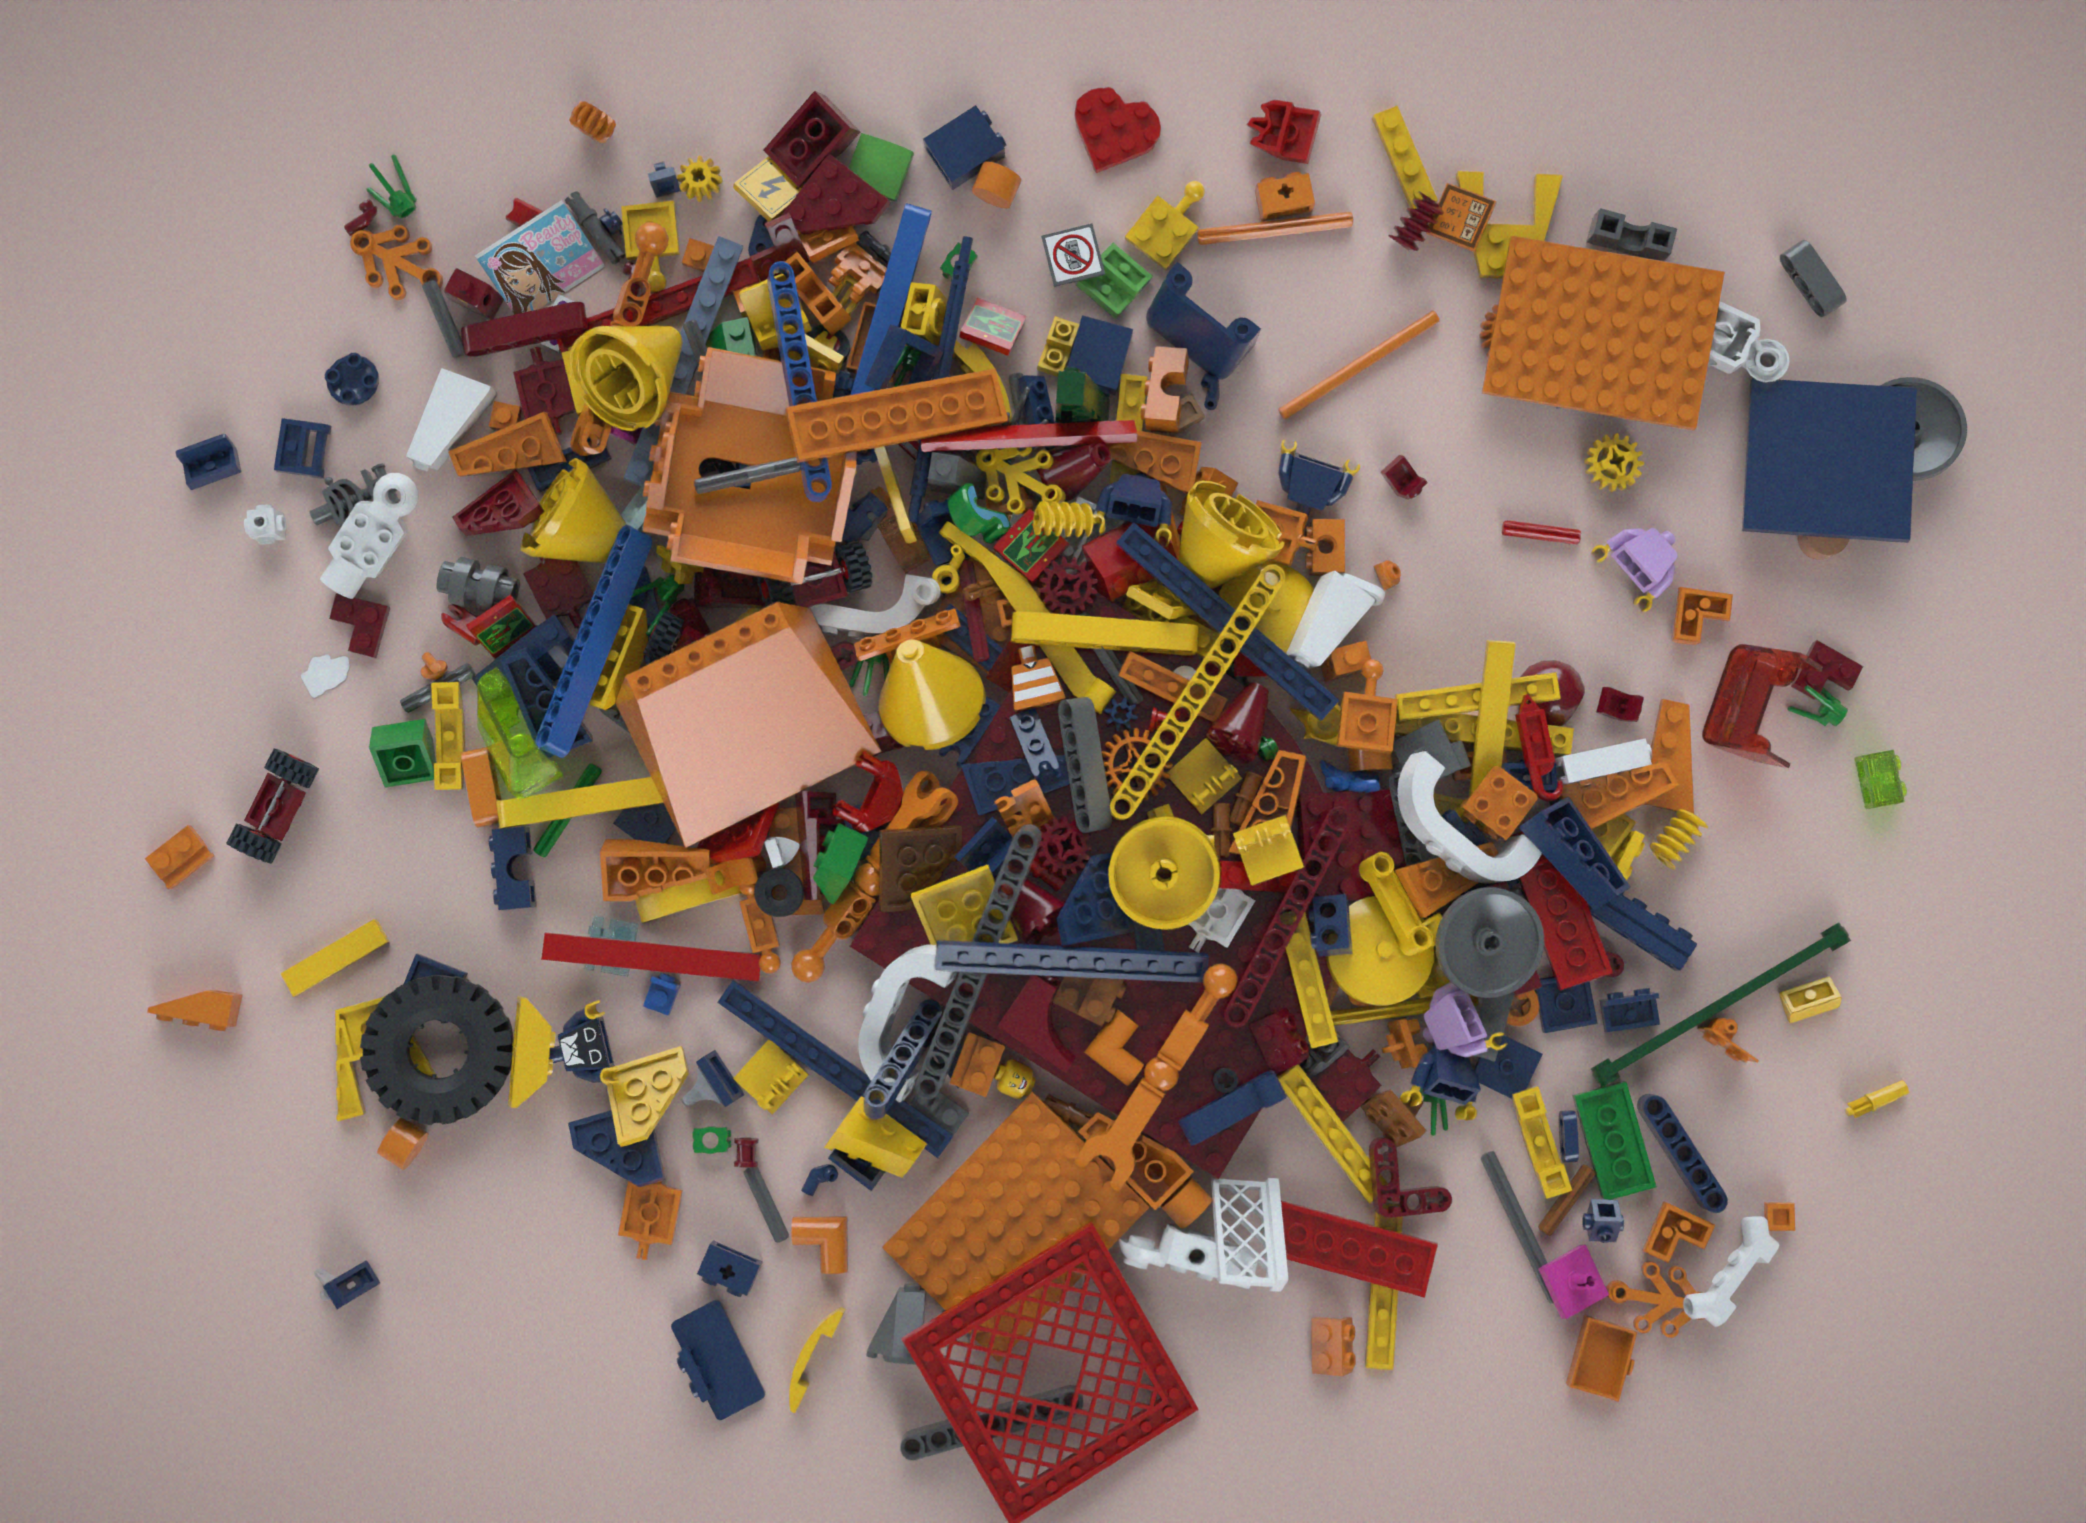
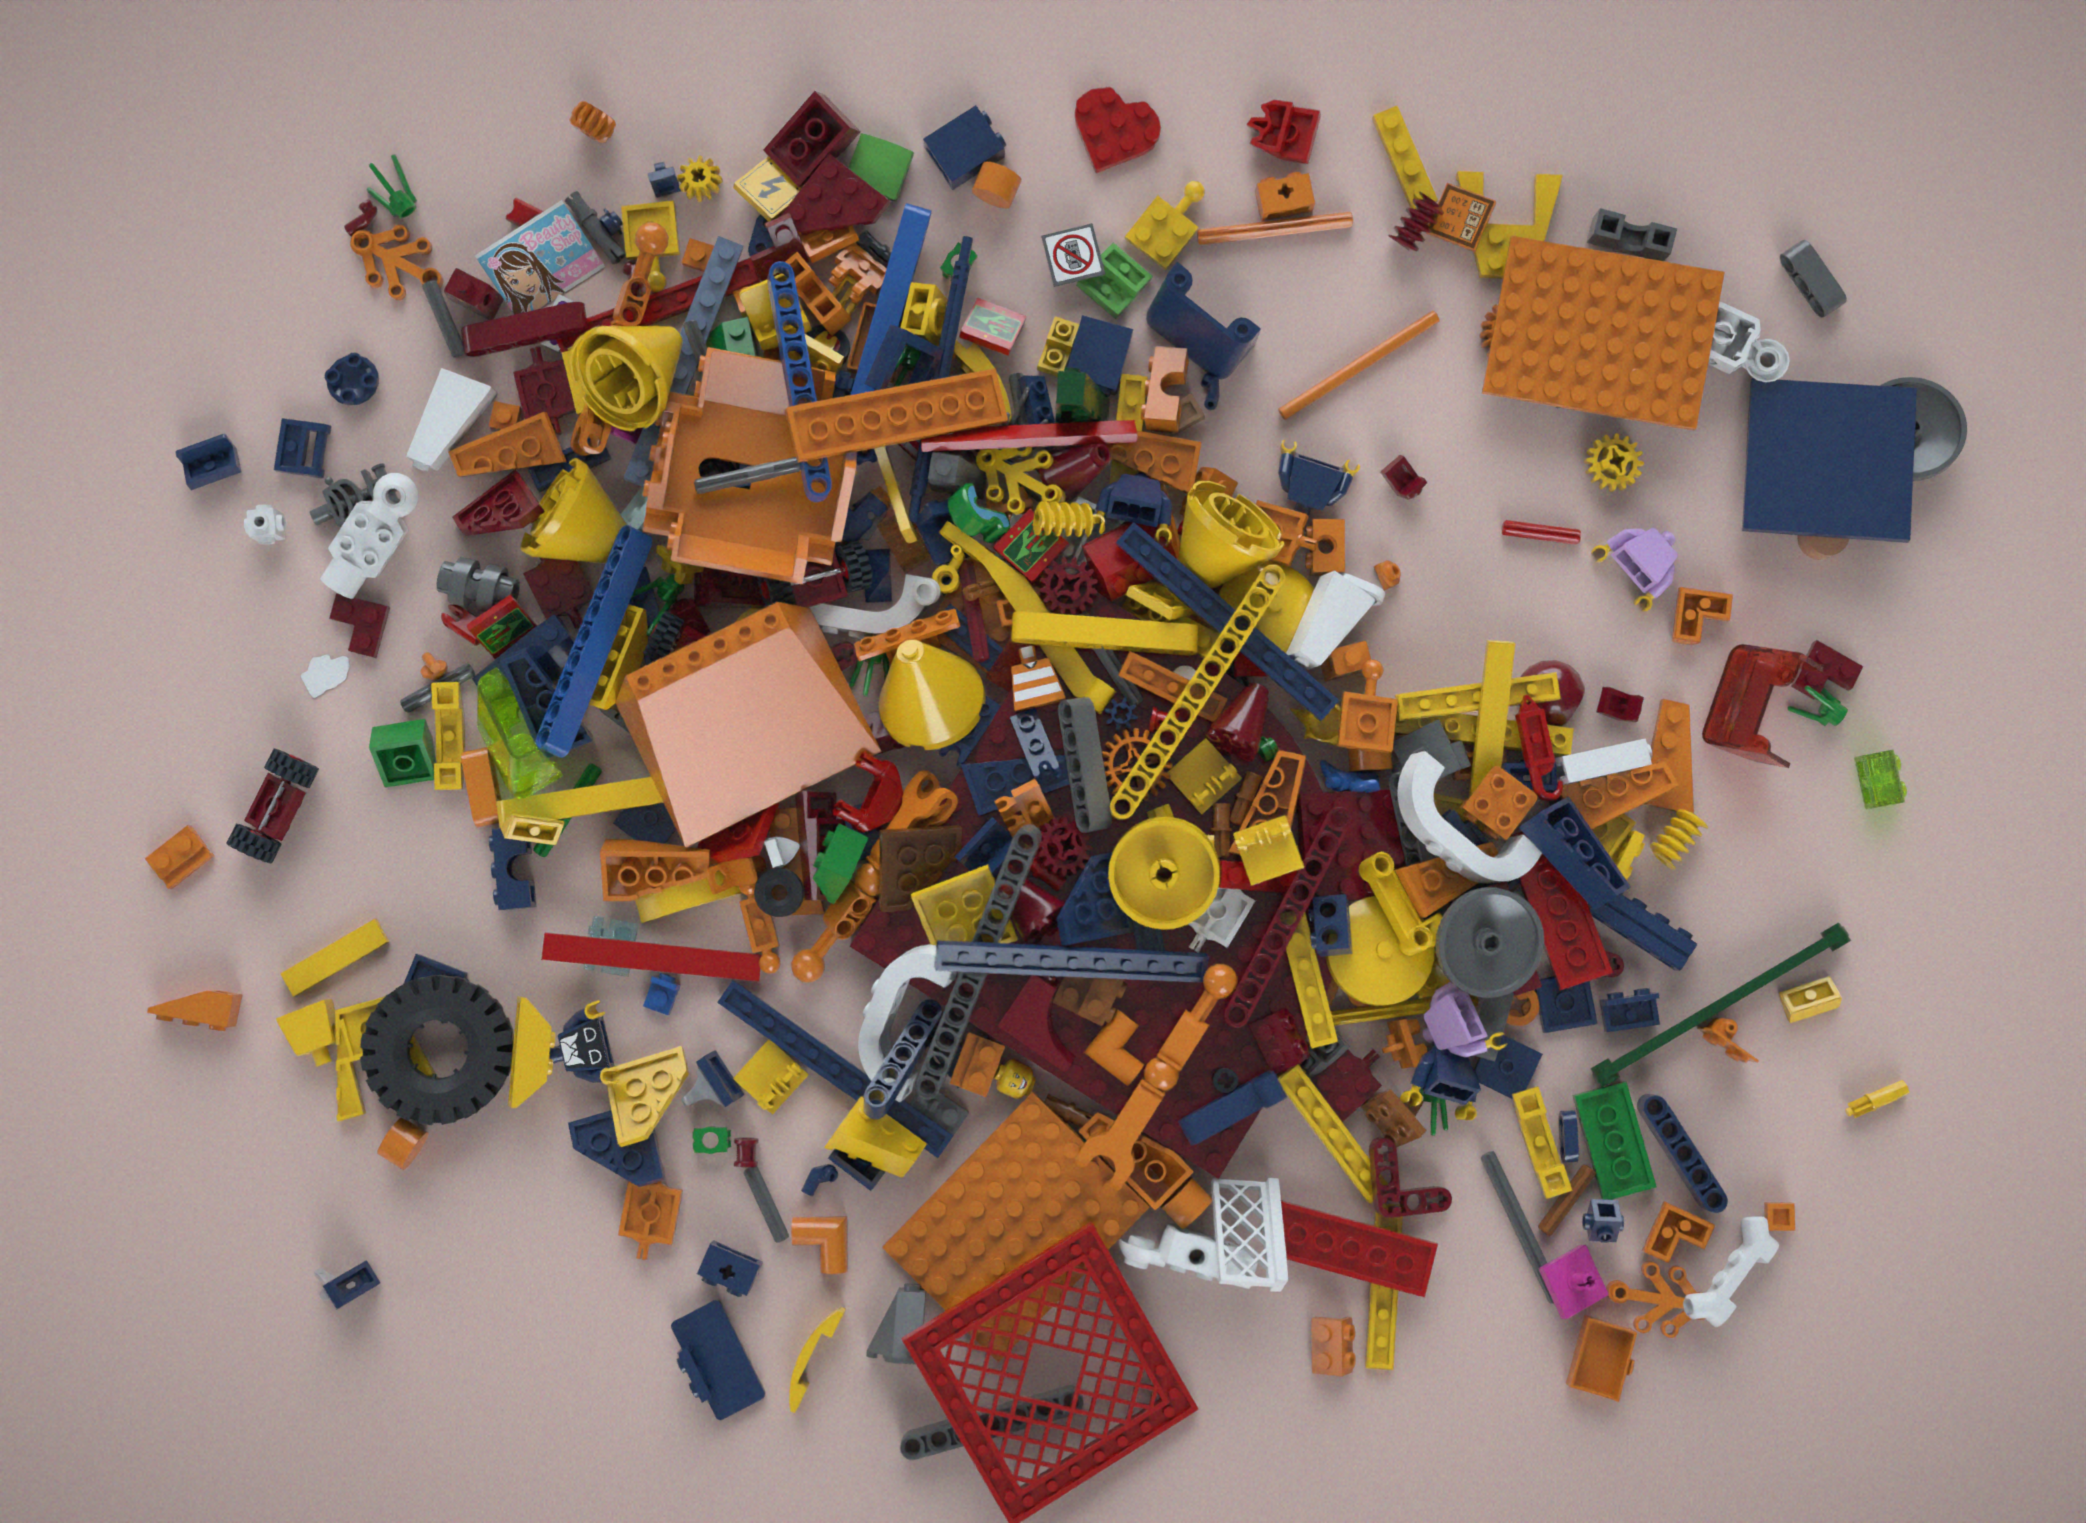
(311, 1030): none -> yellow torso
(532, 829): none -> yellow slope
(881, 572): none -> dark blue slope

